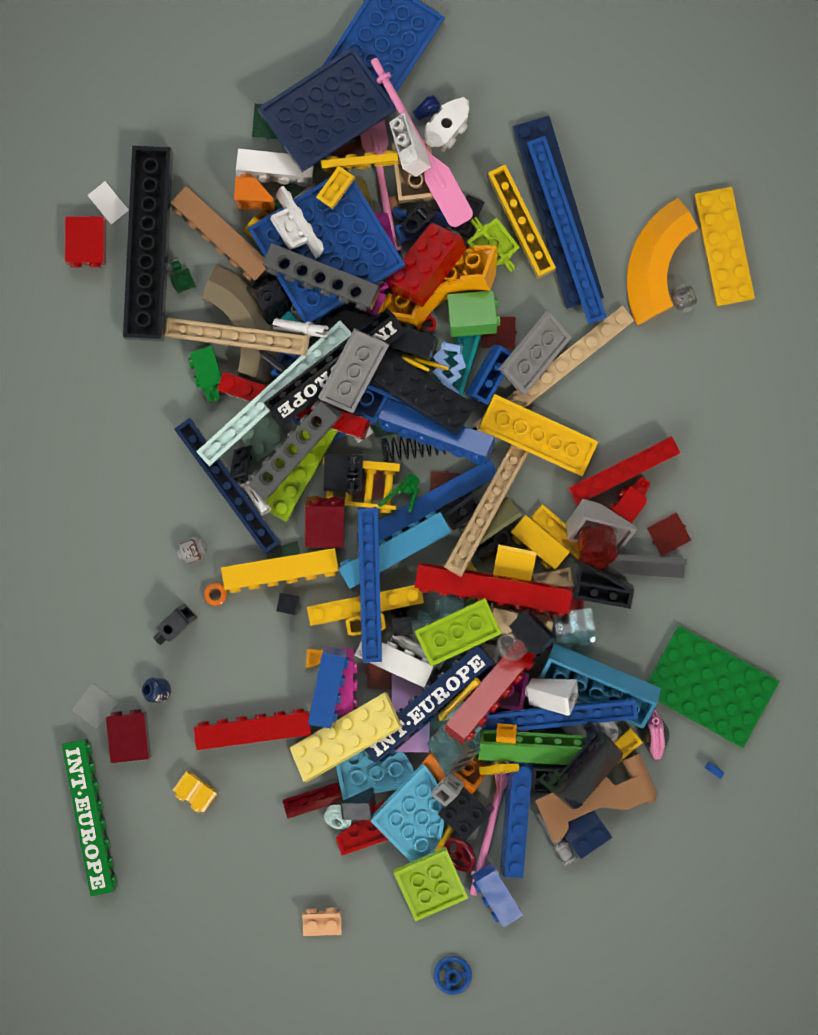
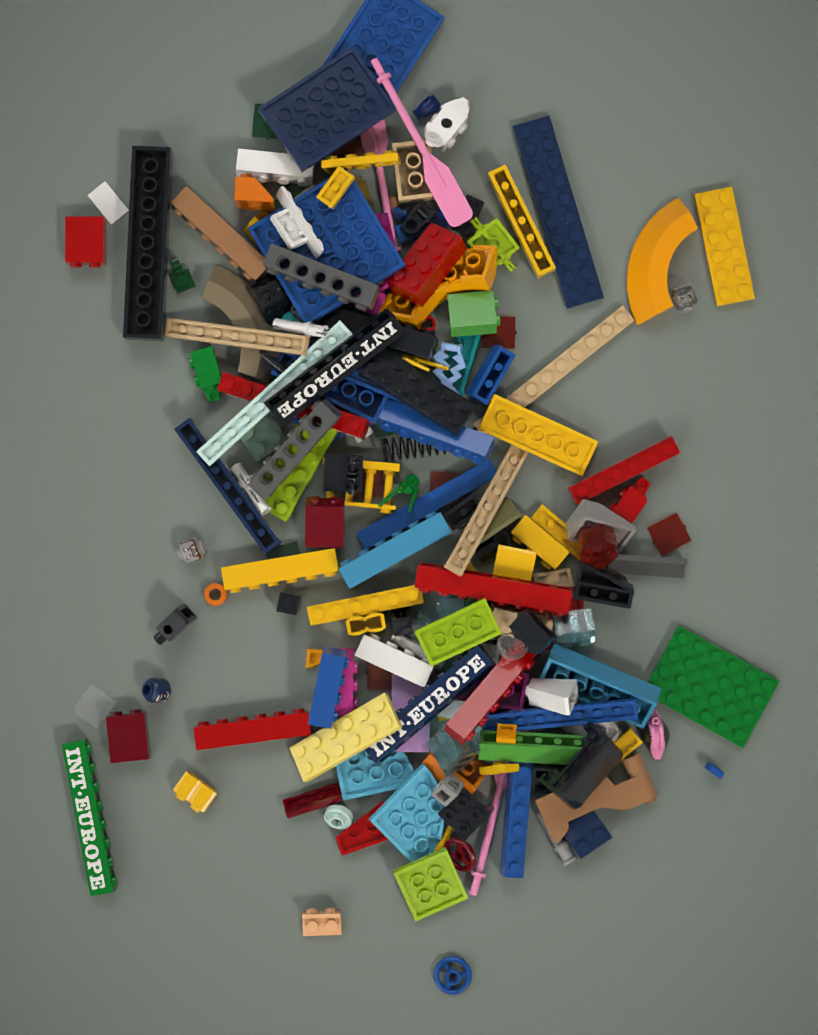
(241, 463): black hinge -> none
(353, 370): light grey plate -> none
(359, 806): black slope -> none
(369, 584): blue plate -> none
(409, 147): white slope -> none
(459, 698): yellow bar -> none
(496, 895): brick -> none
(535, 353): light grey plate -> none
(566, 230): blue plate -> none

